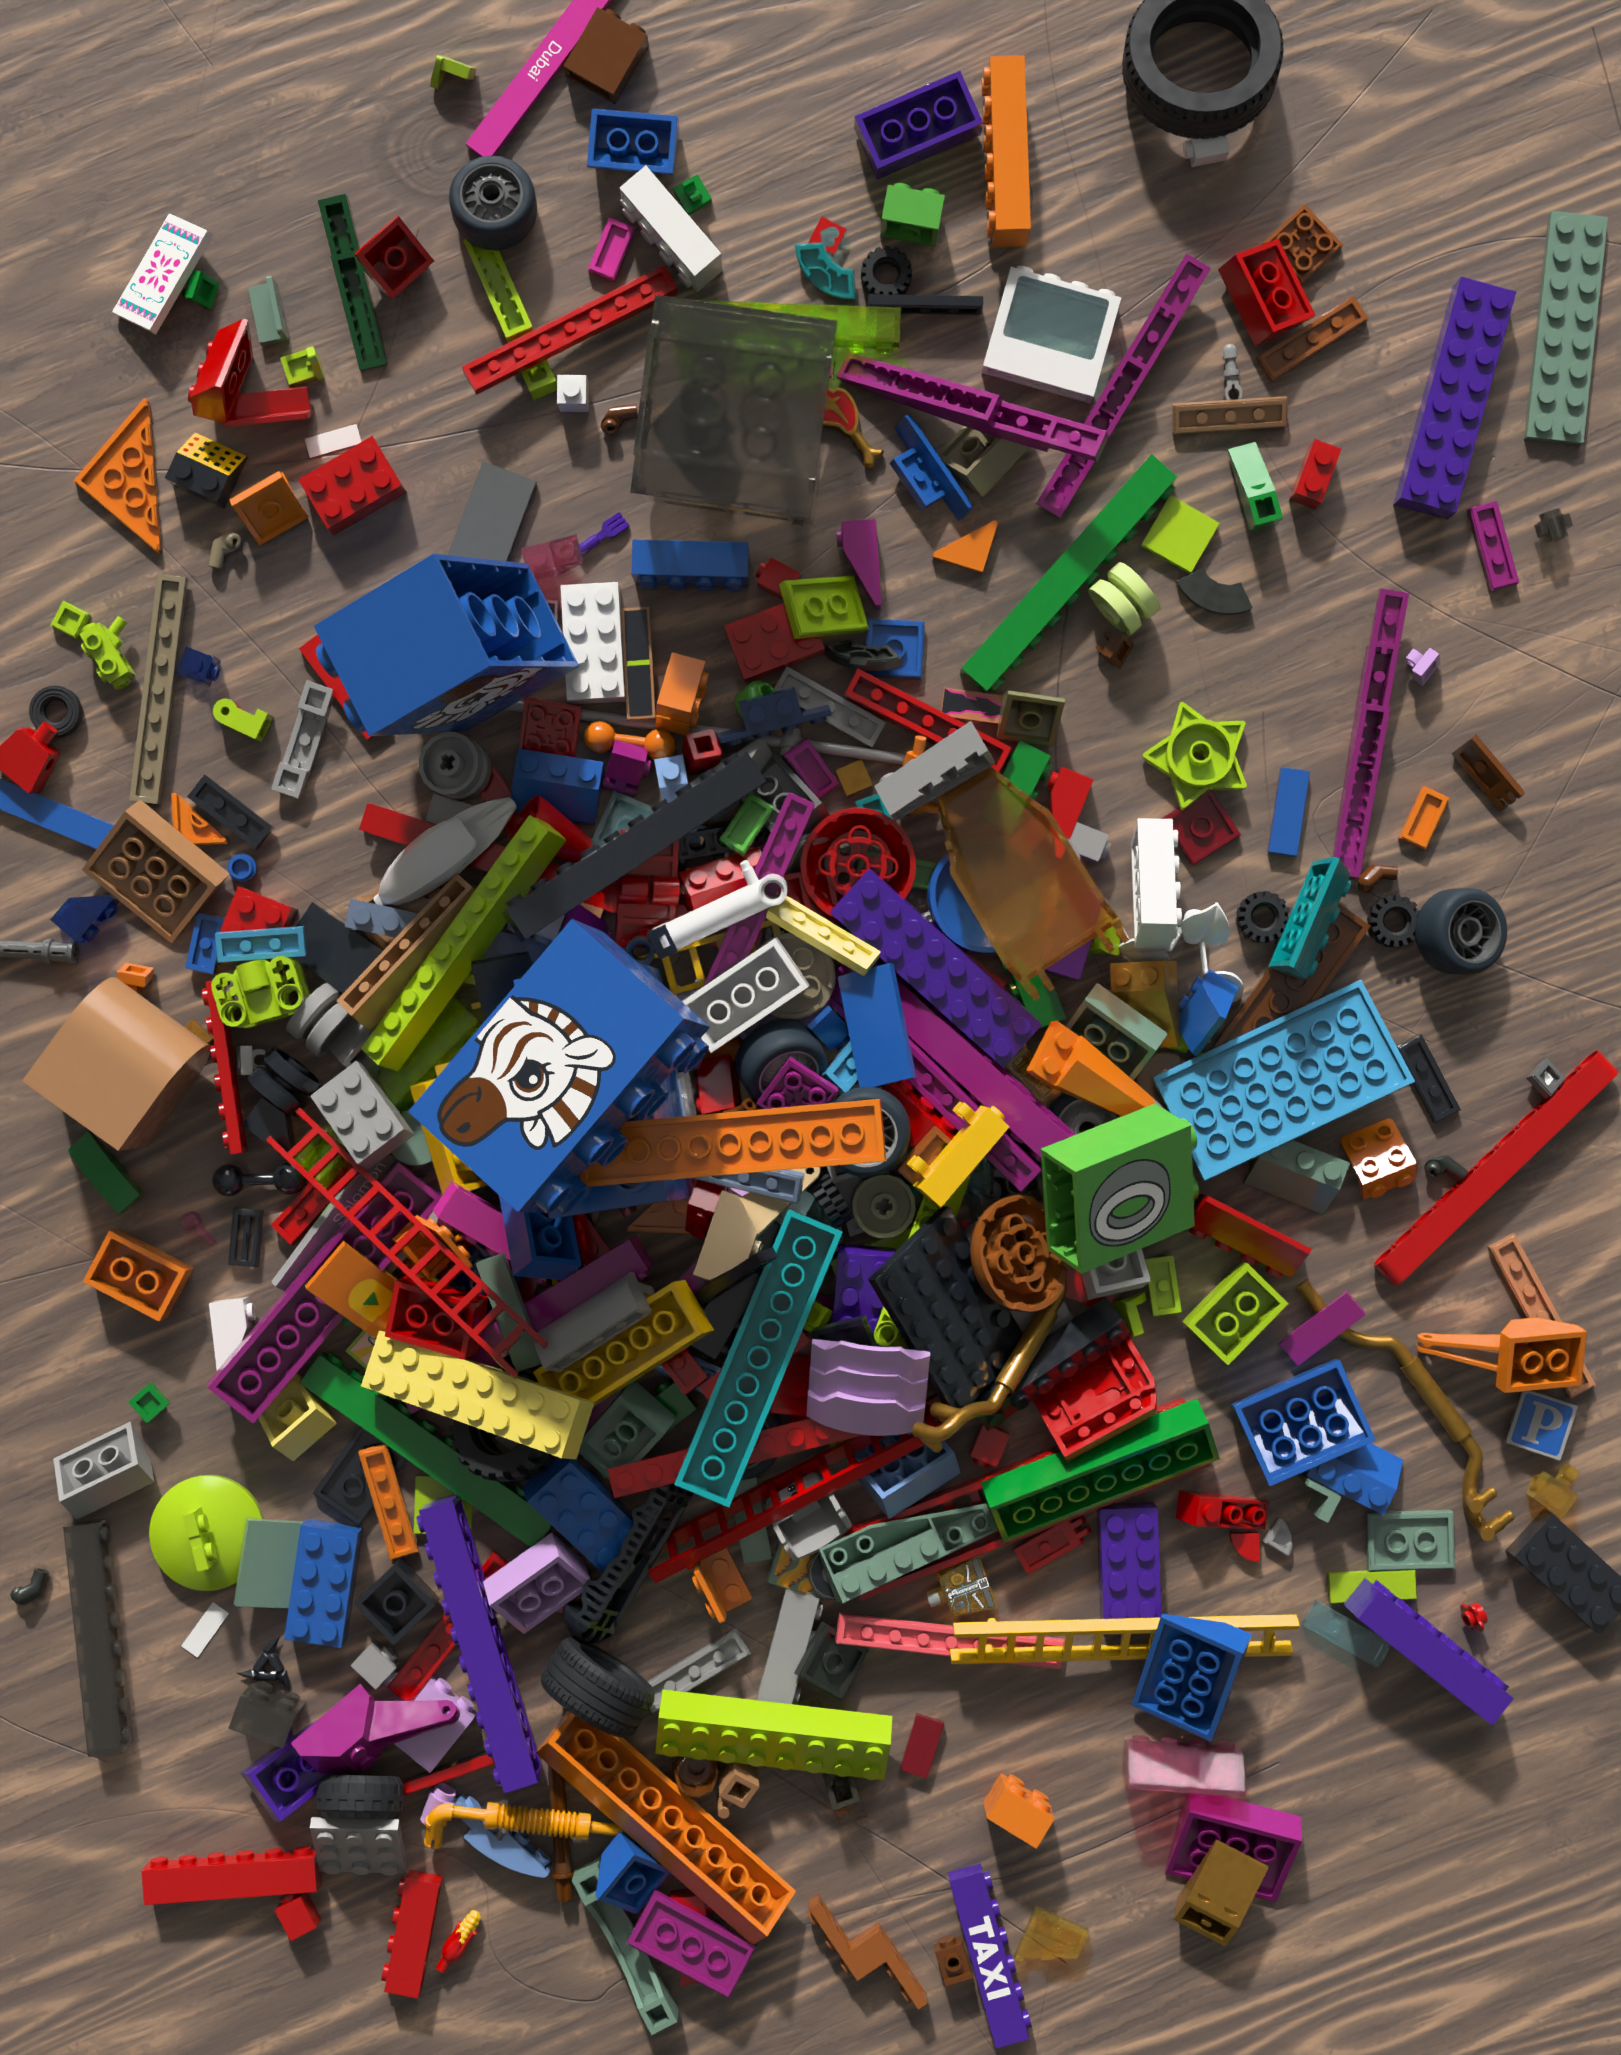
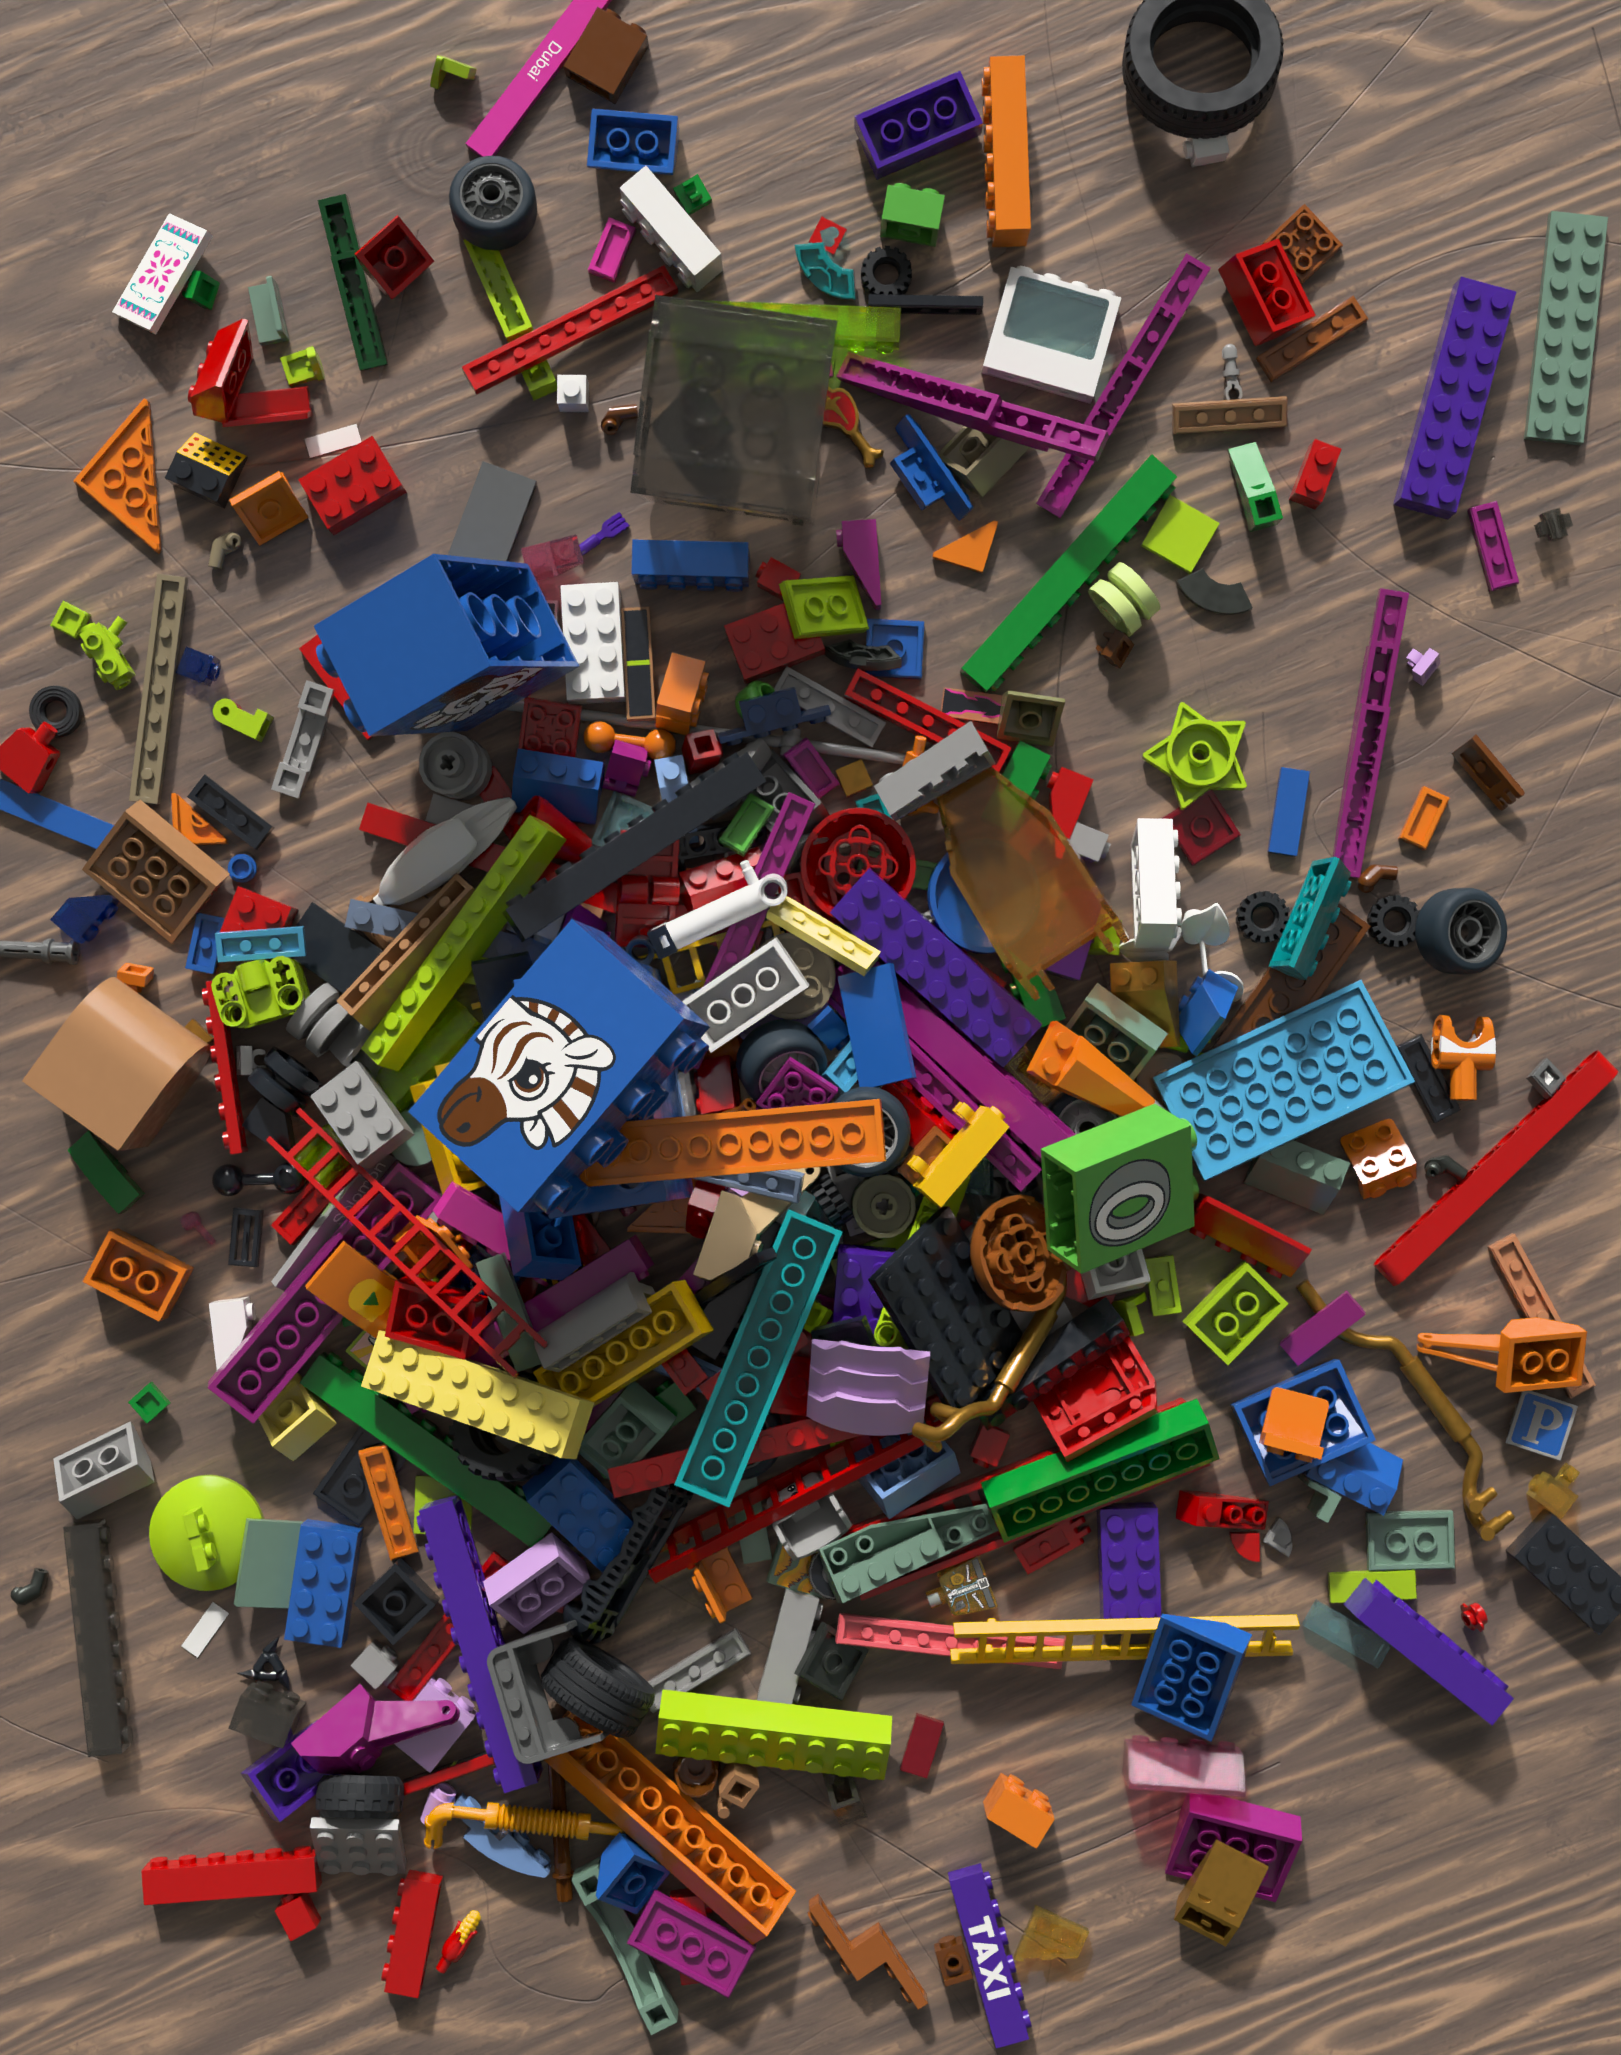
(524, 1702): none -> dark grey windscreen
(1294, 1424): none -> orange bracket
(1461, 1056): none -> orange connector

